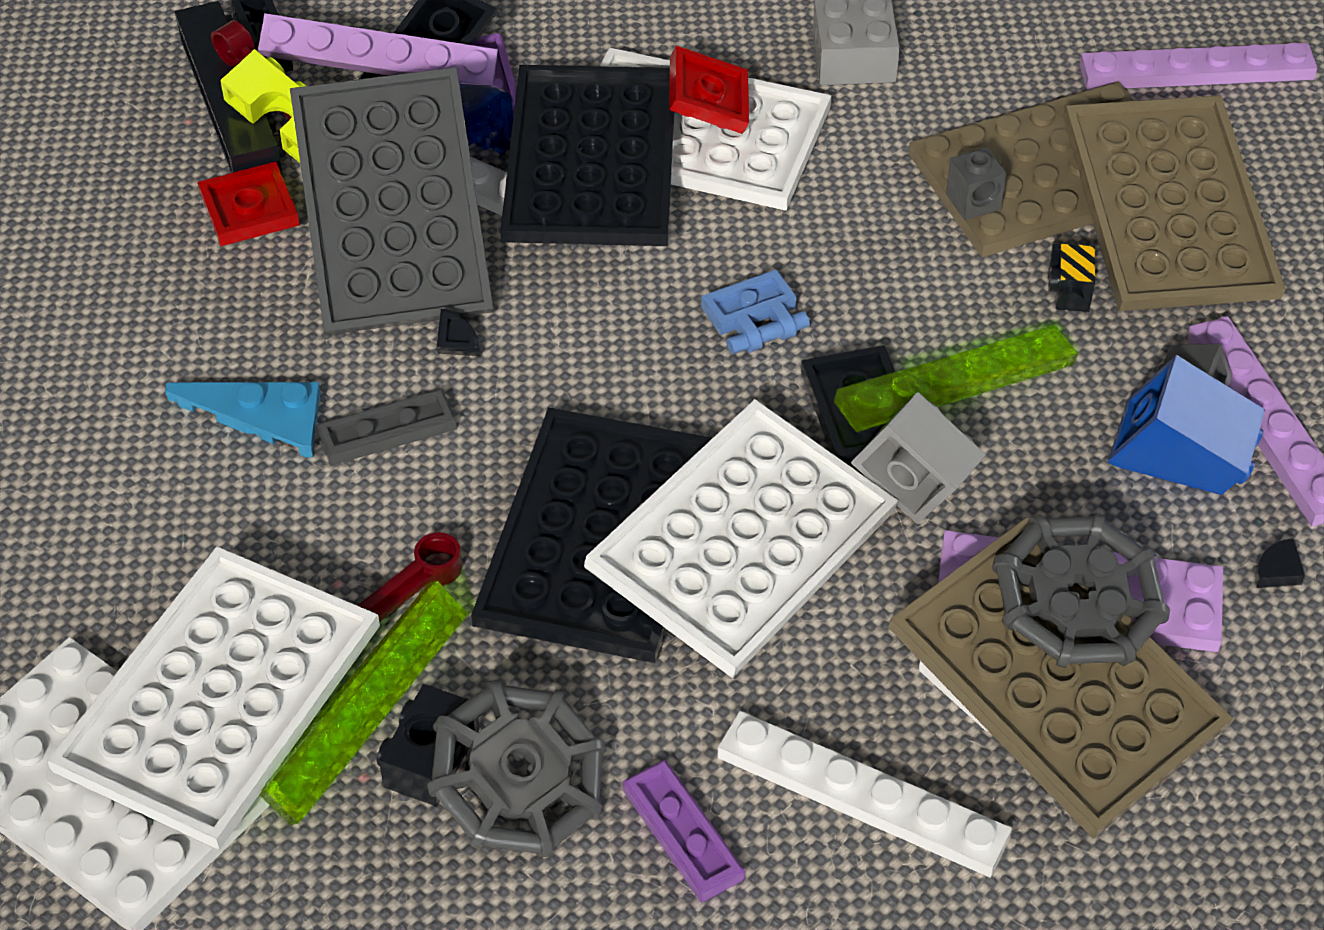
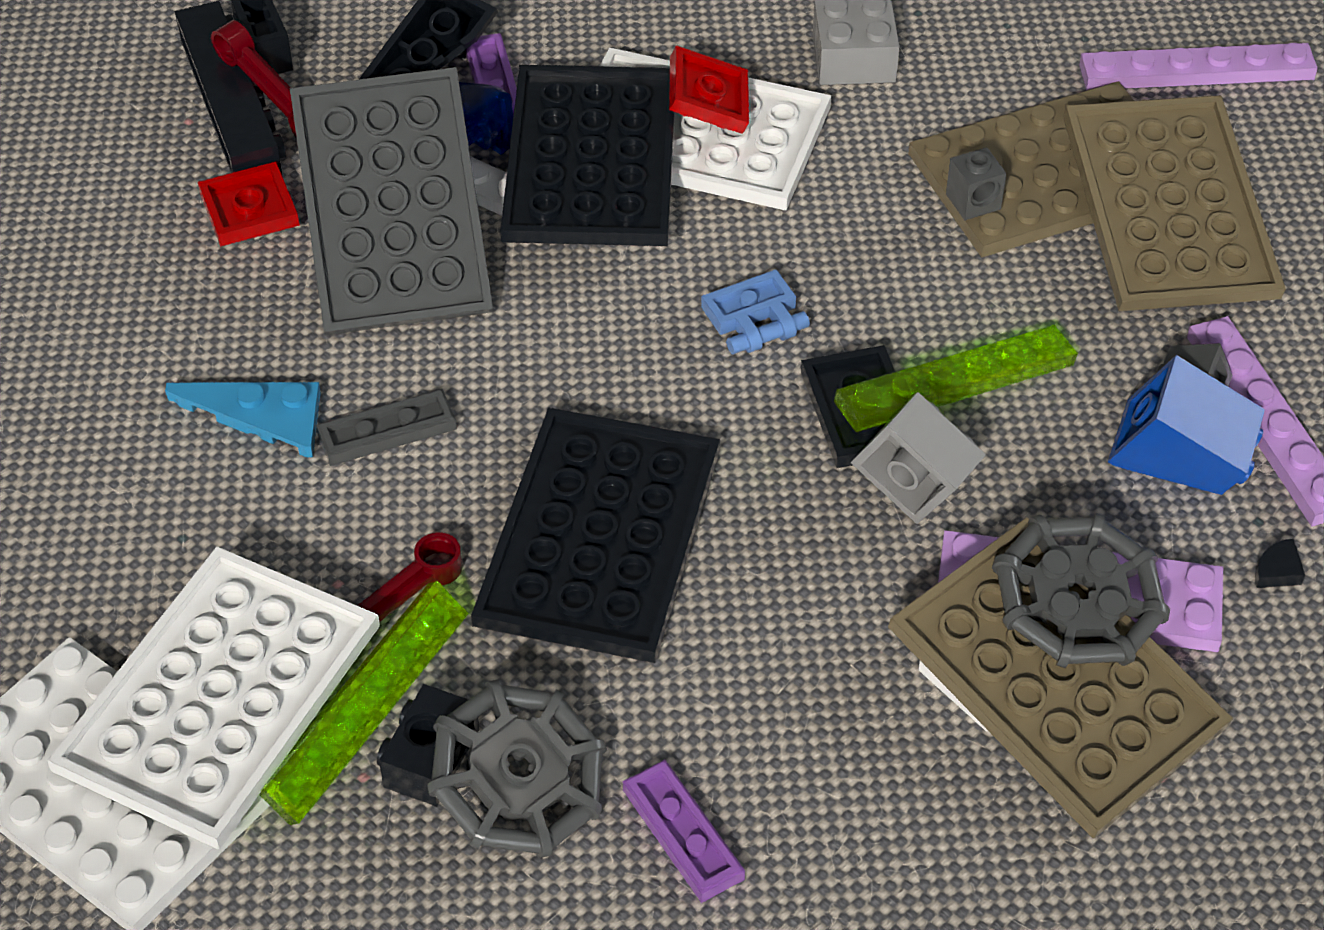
(261, 87): neon yellow arch -> none
(371, 49): lavender plate -> none
(456, 335): black tile -> none
(741, 537): white plate -> none
(865, 793): white plate -> none
(1072, 276): brick -> none

